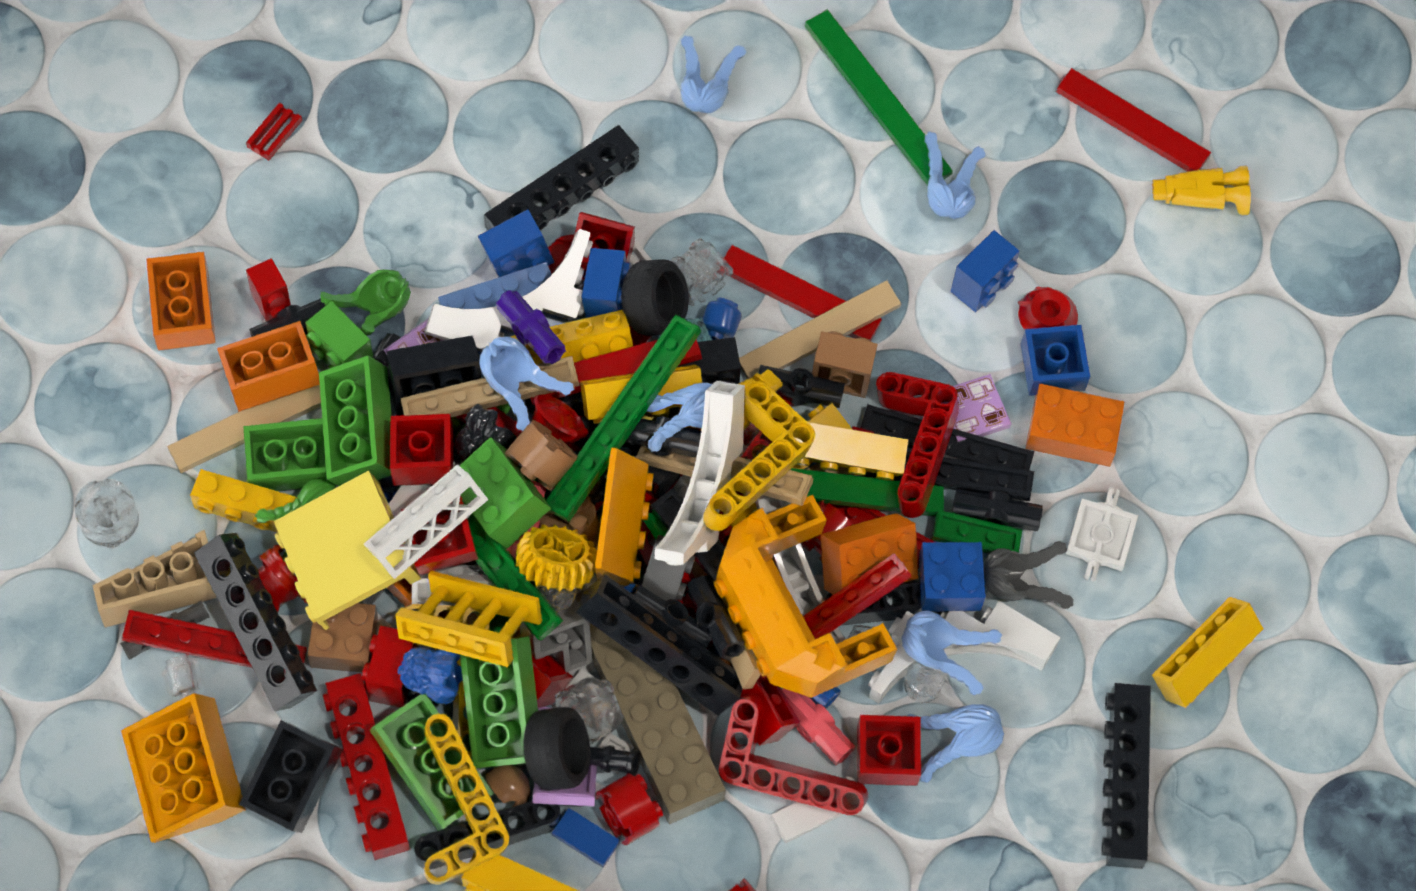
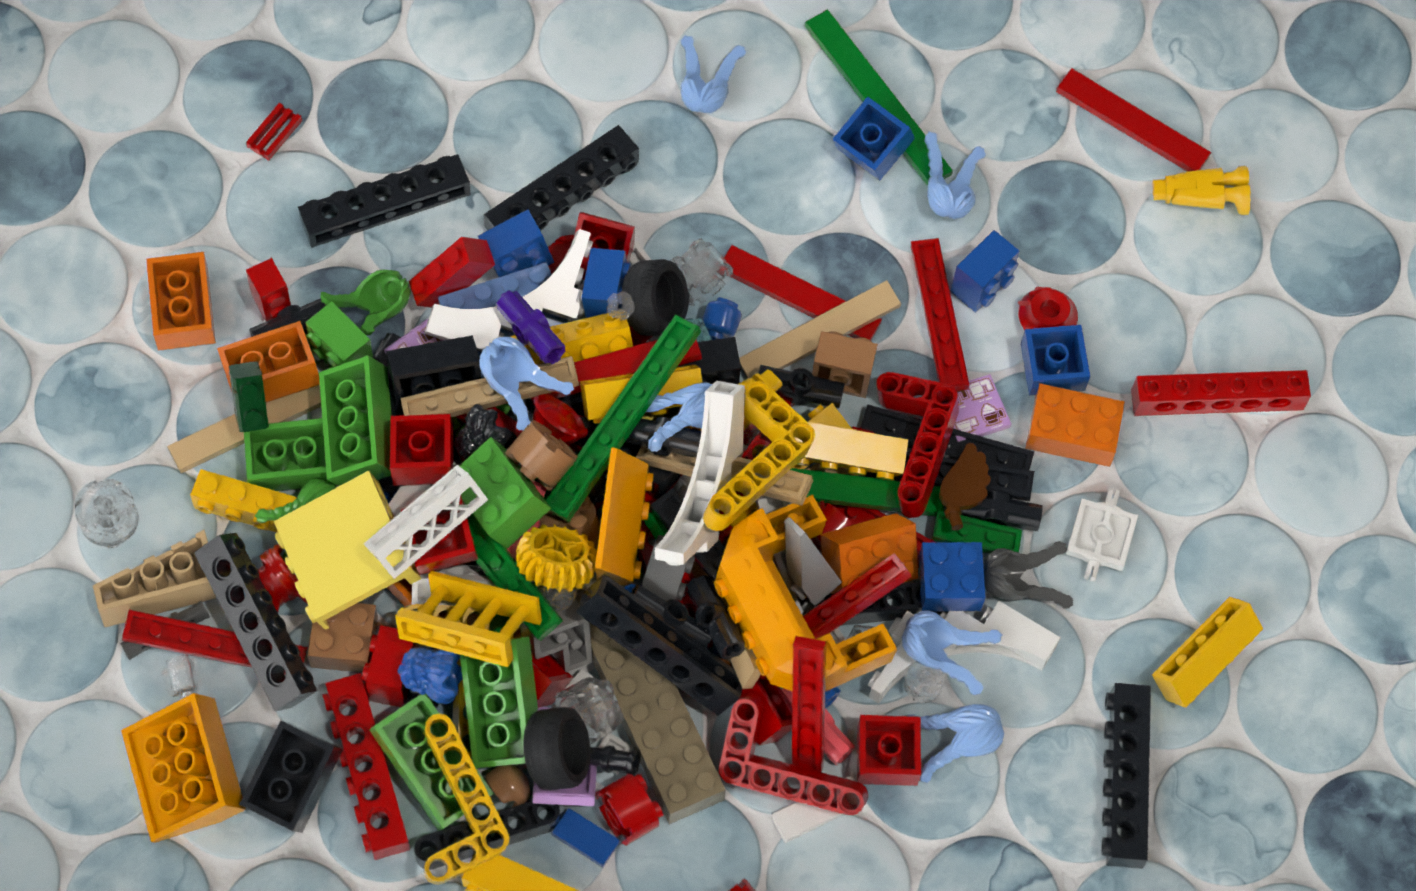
(248, 396): none -> dark green brick
(377, 212): none -> black brick
(452, 270): none -> red brick
(628, 306): none -> clear plate
(807, 566): none -> light grey slope
(808, 703): none -> red tile
(873, 138): none -> blue brick
(939, 313): none -> red tile
(964, 485): none -> reddish brown animal
(1220, 393): none -> red brick

